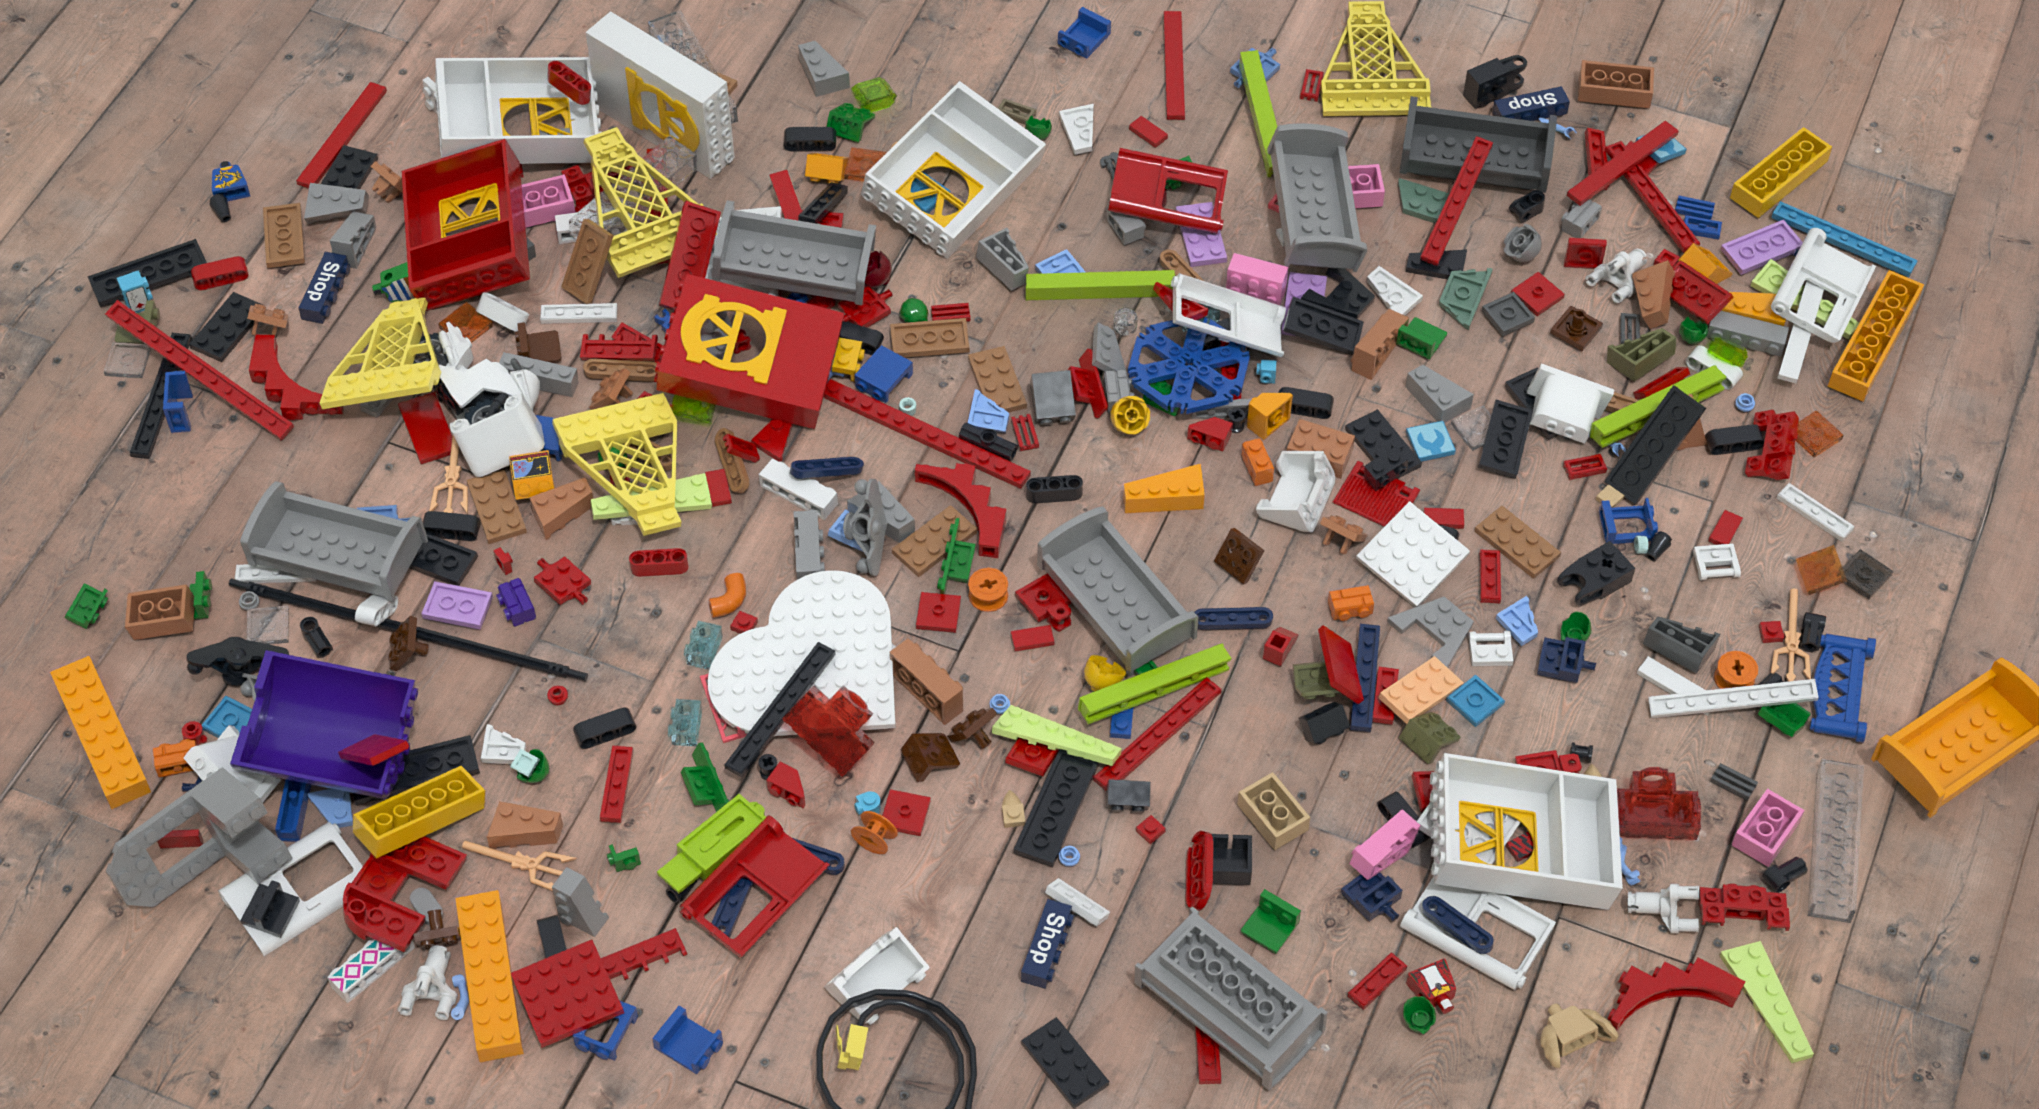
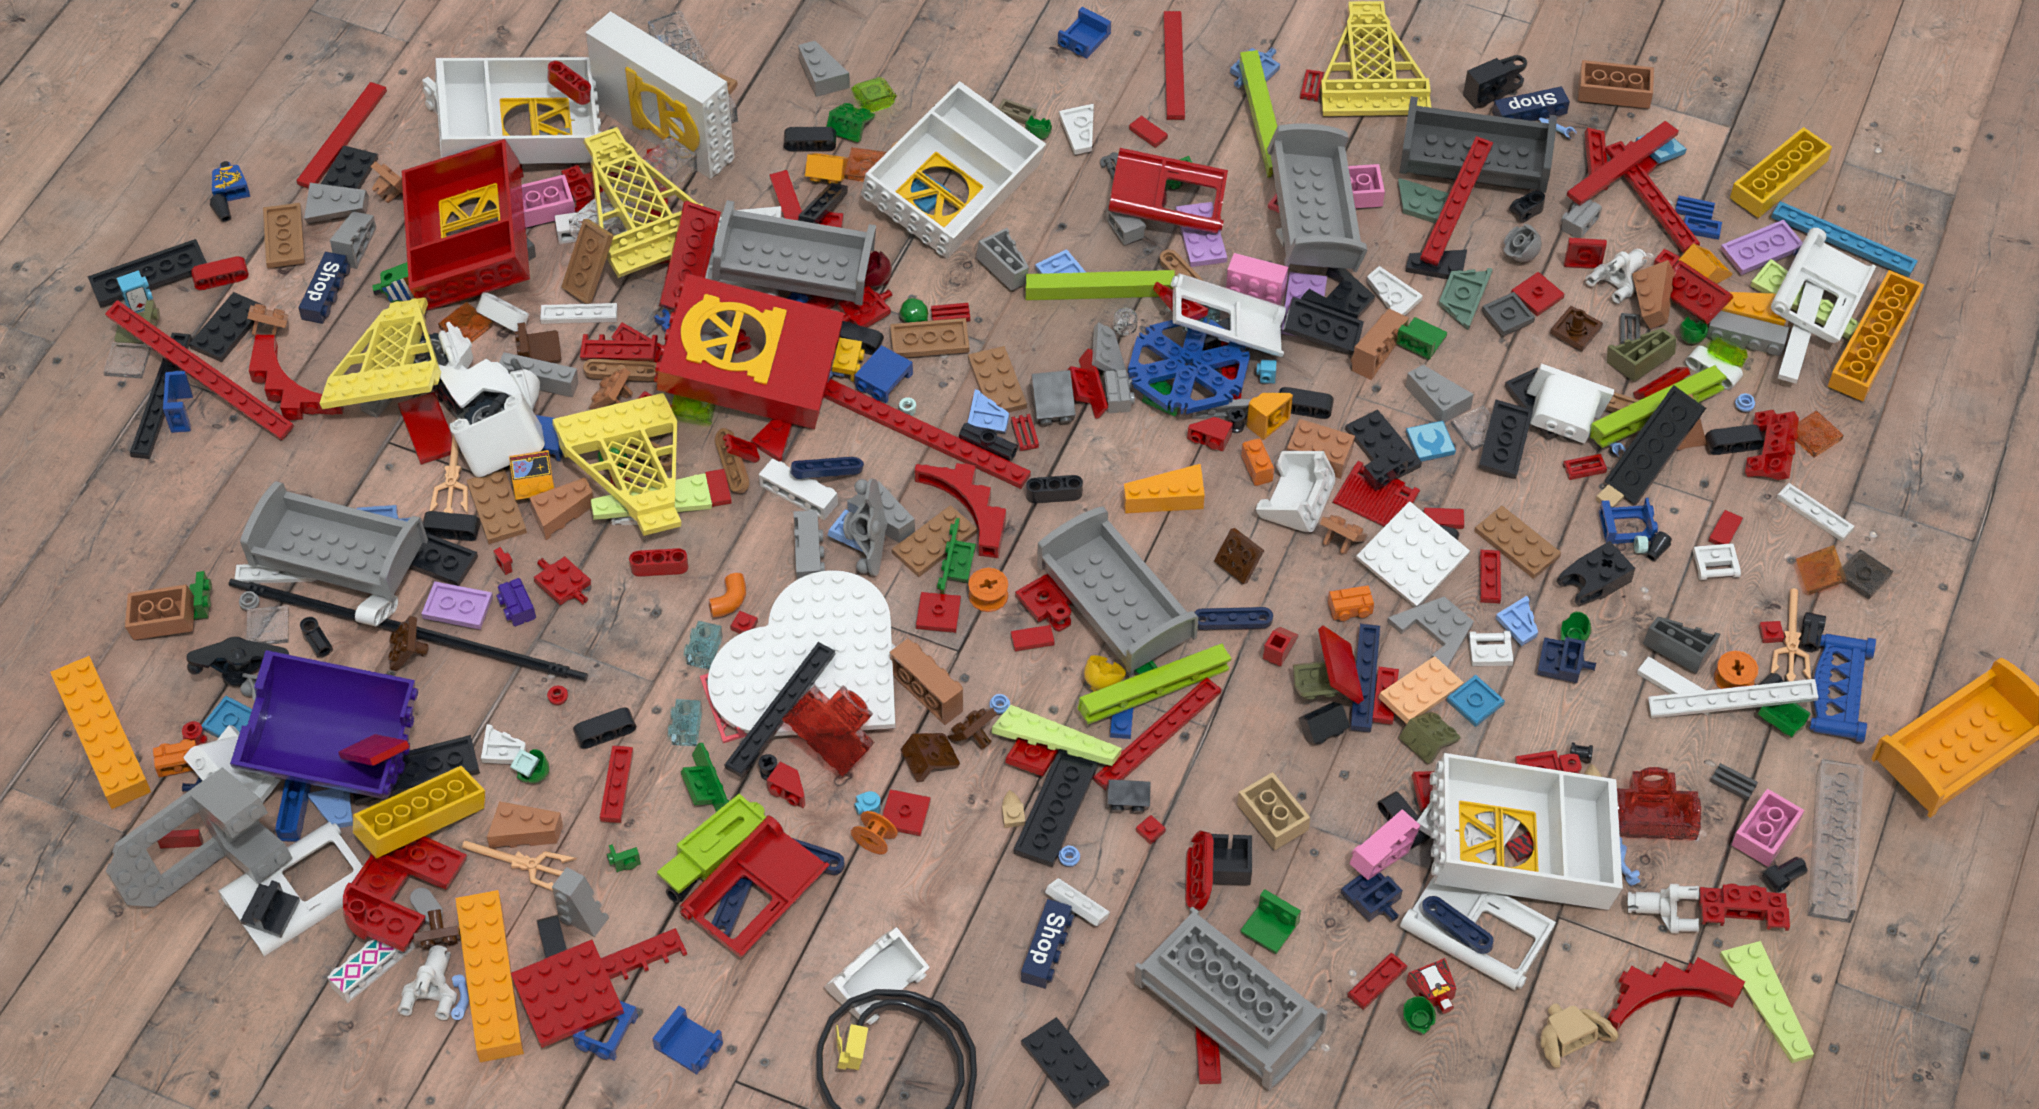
(85, 606): green bracket -> none
(1130, 415): yellow cylinder -> none

